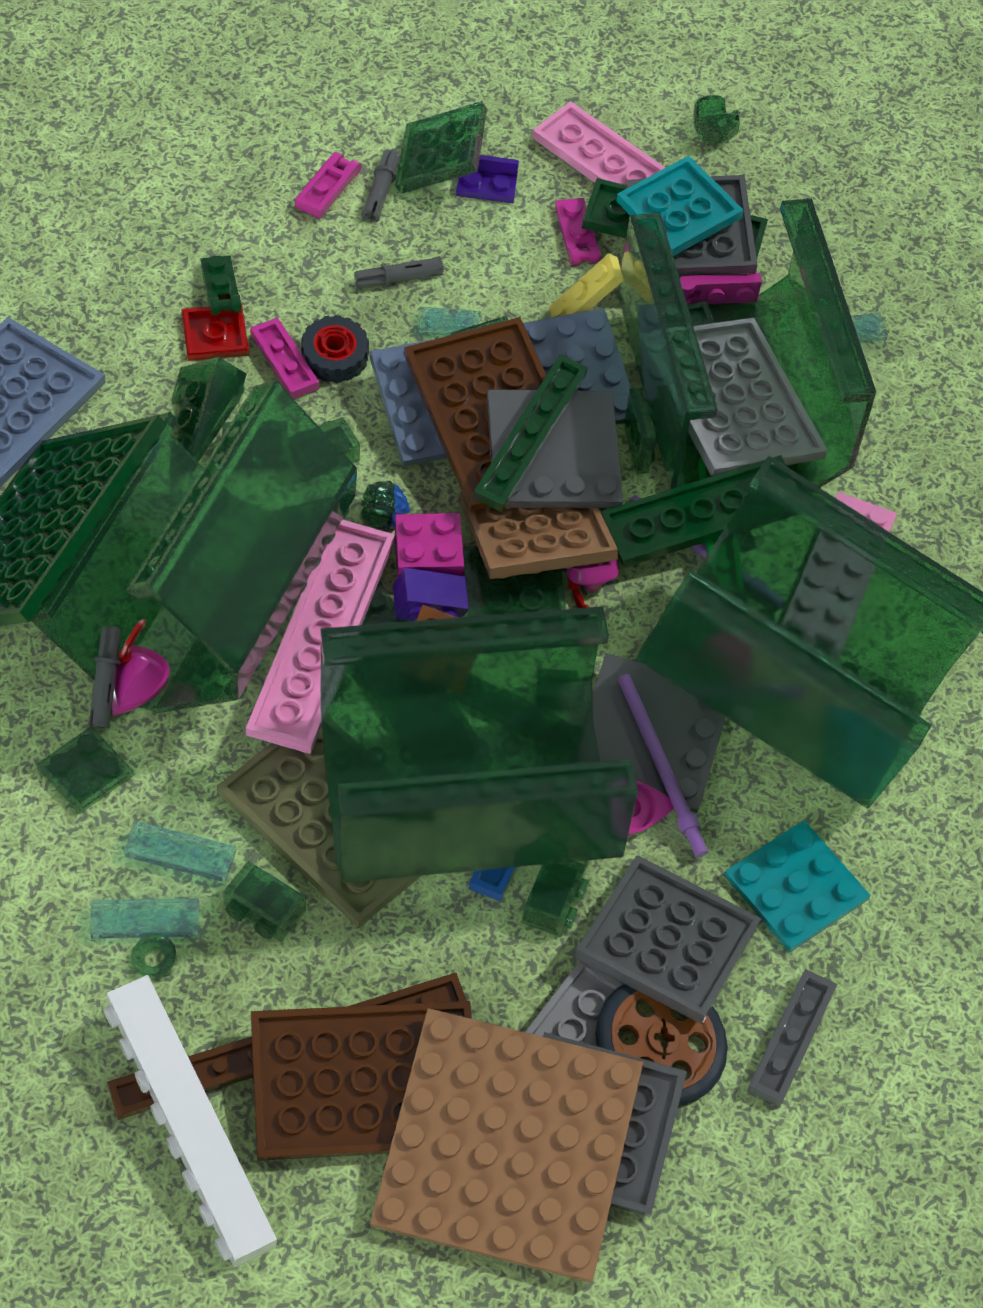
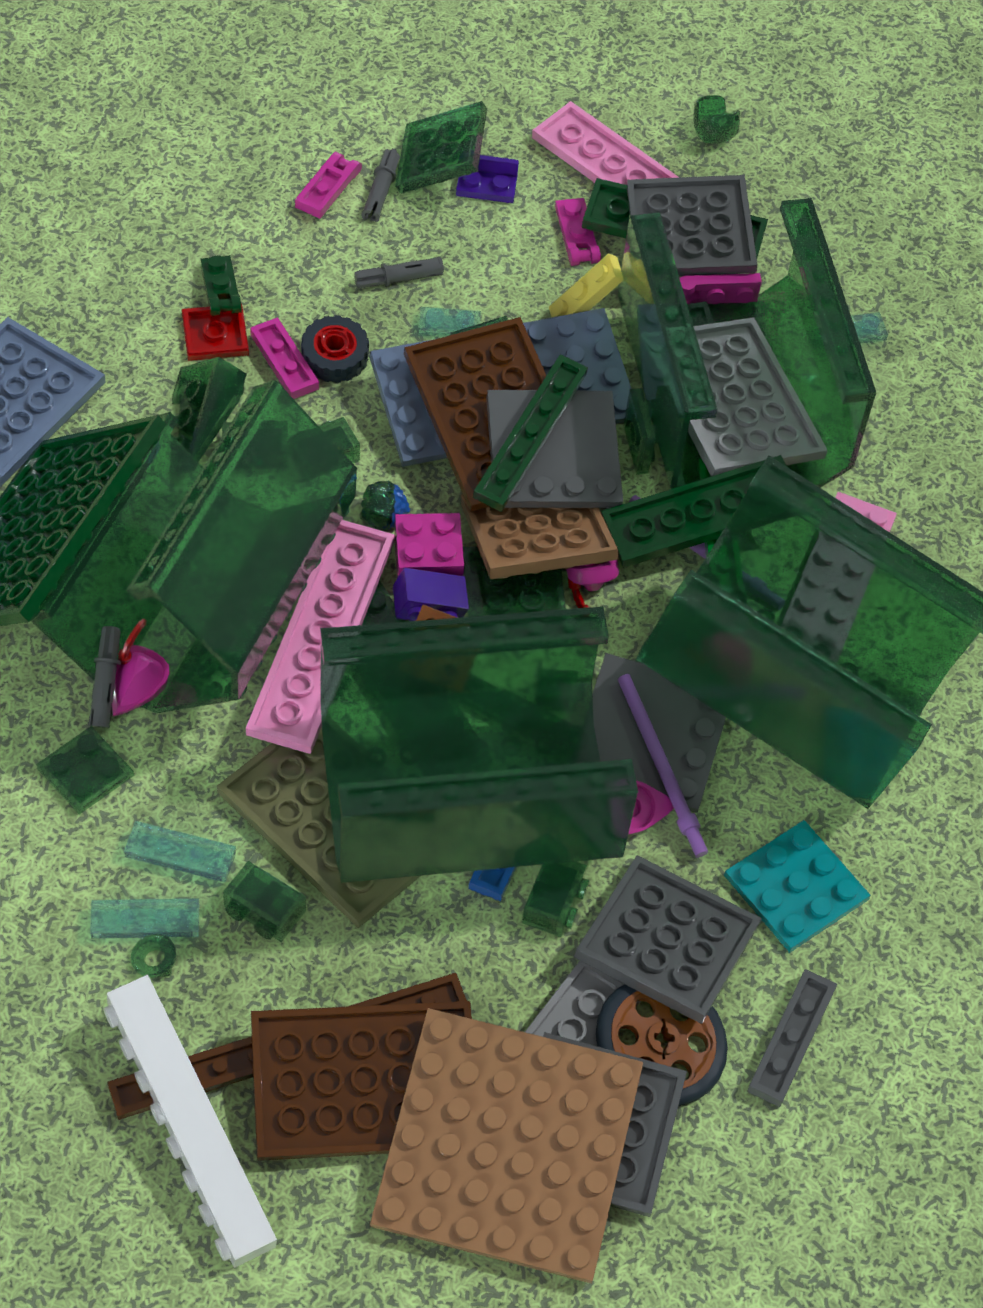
(688, 202): teal plate -> none

